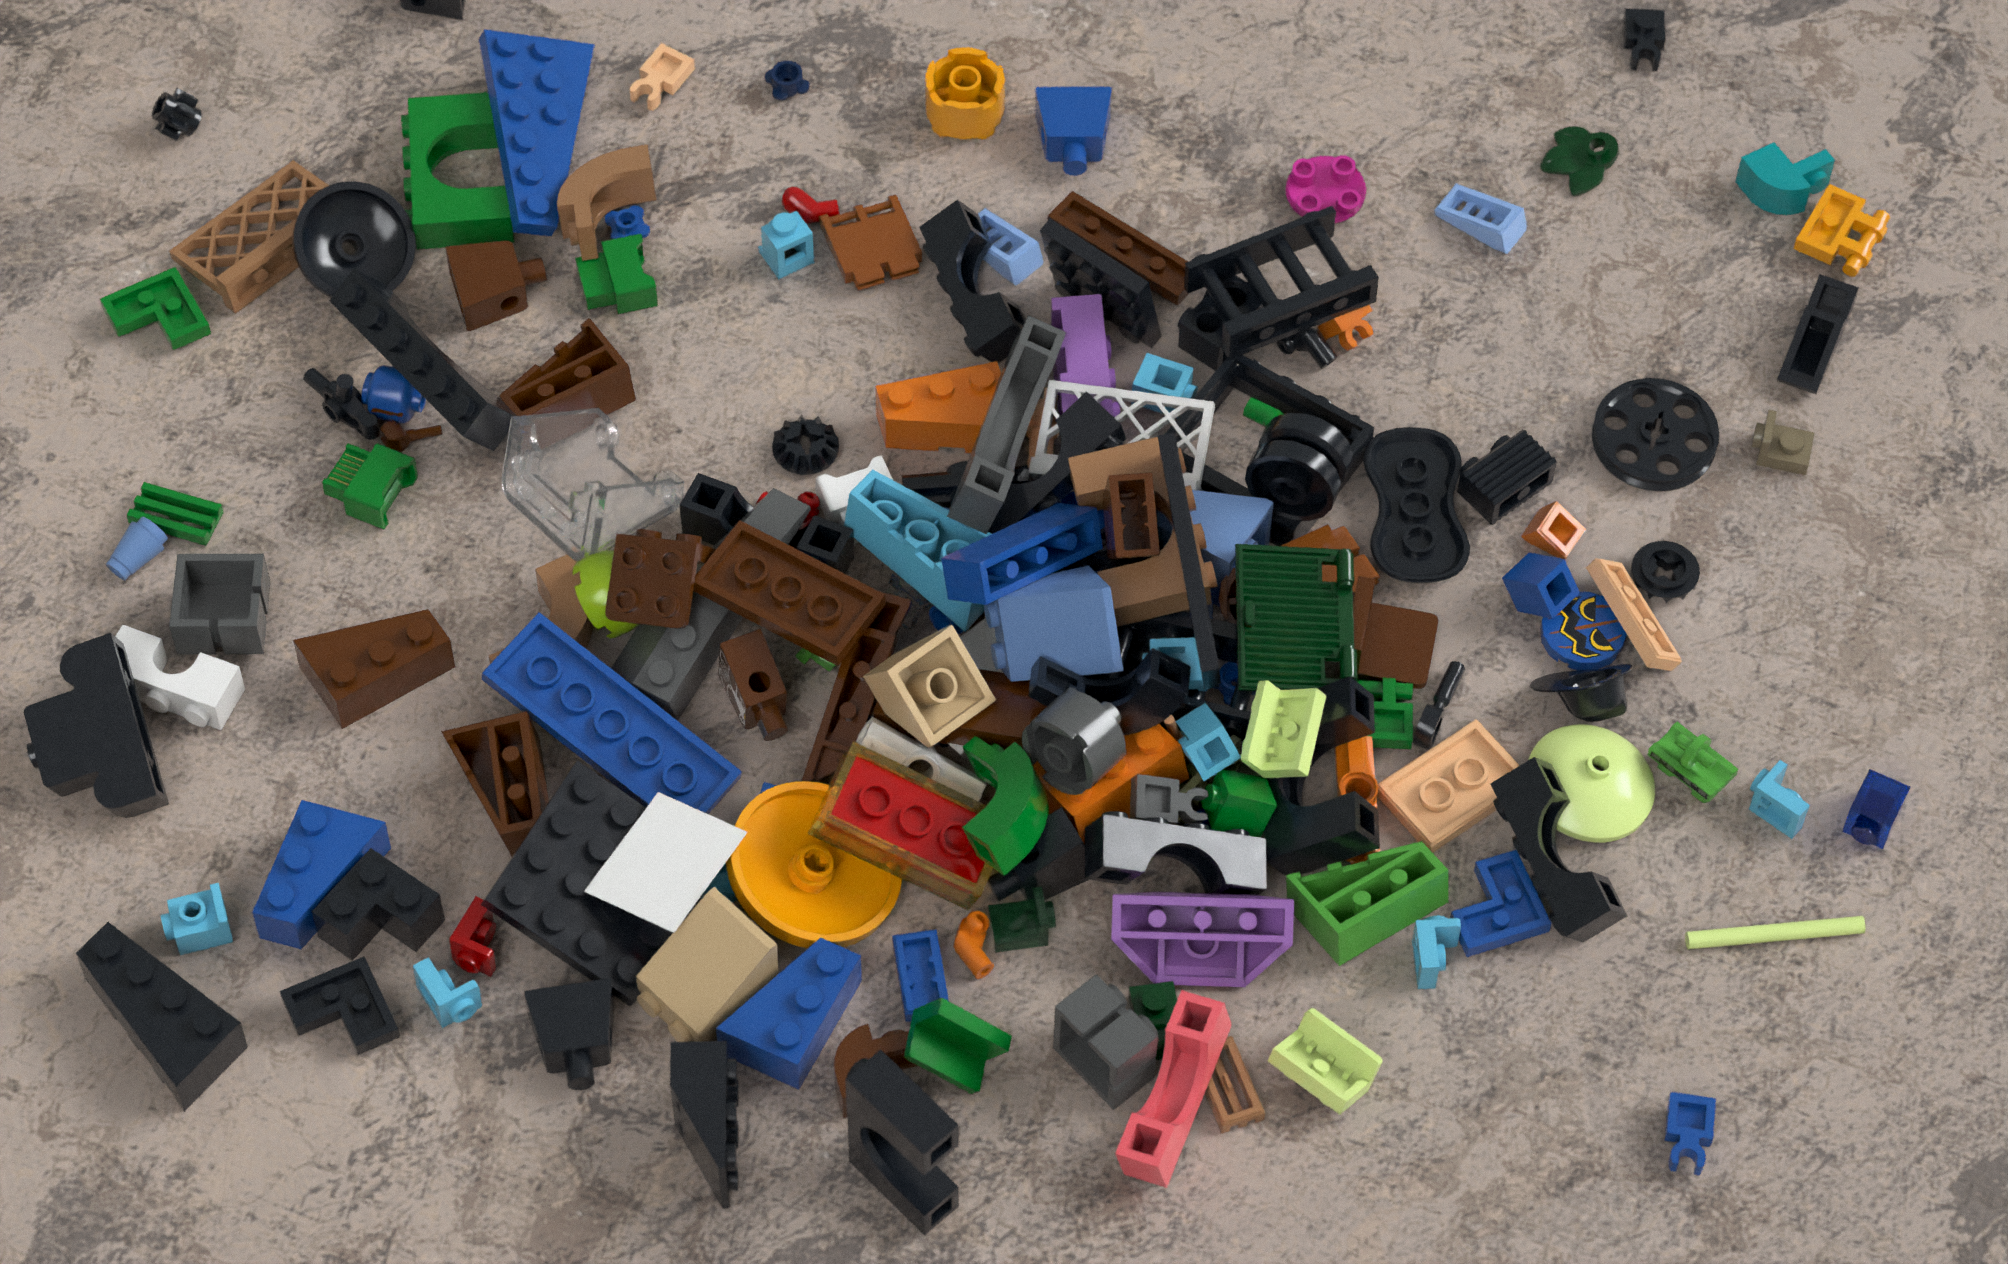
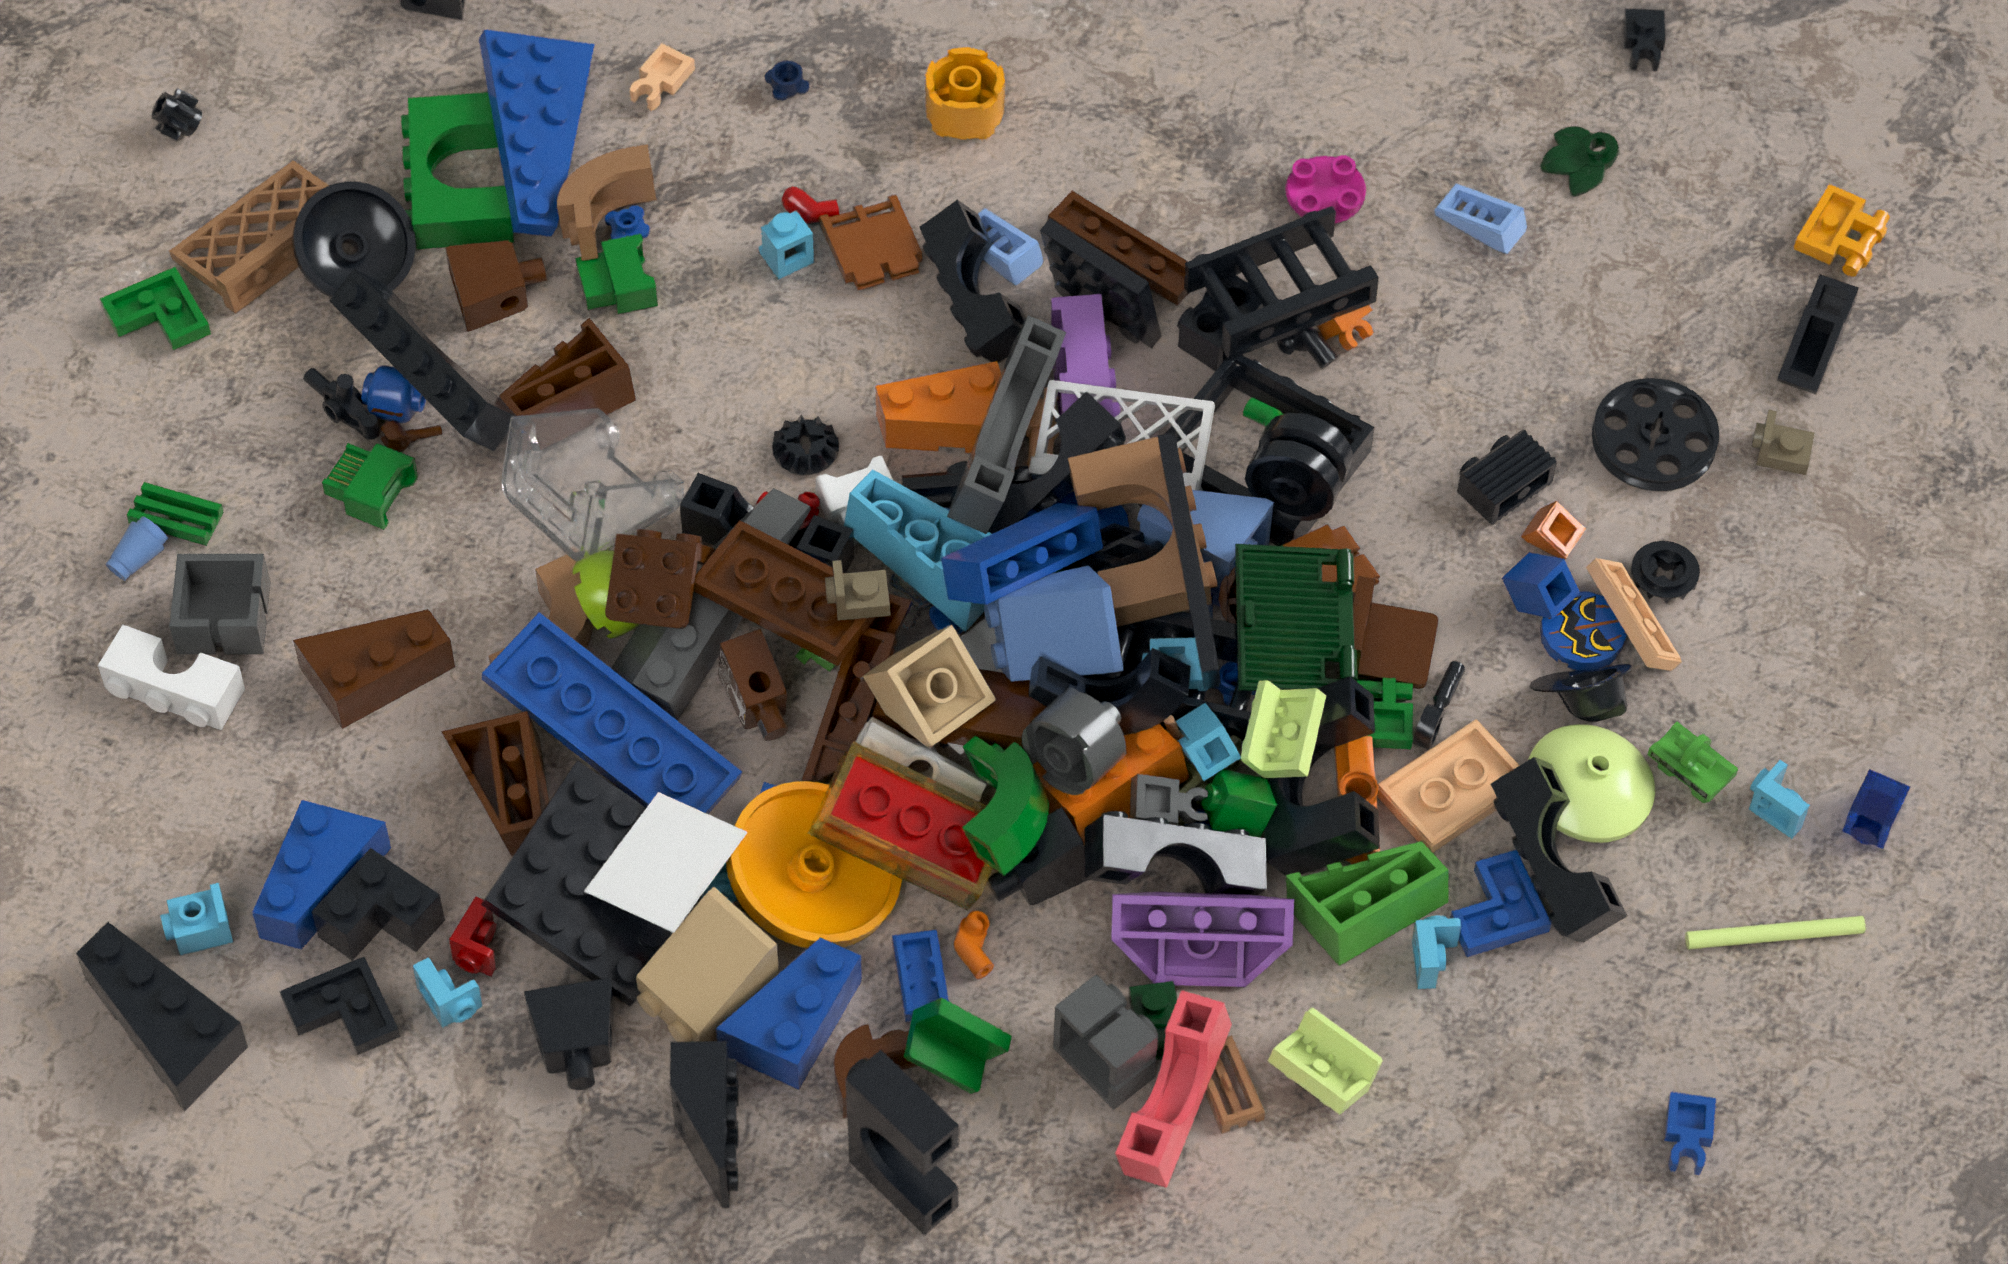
(97, 732): black brick -> none
(858, 593): none -> dark tan bracket
(1021, 923): clear green bracket -> none
(1073, 124): blue torso -> none
(1130, 517): reddish brown torso -> none
(1164, 378): medium azure brick -> none
(1417, 522): black plate -> none
(1779, 185): teal brick -> none

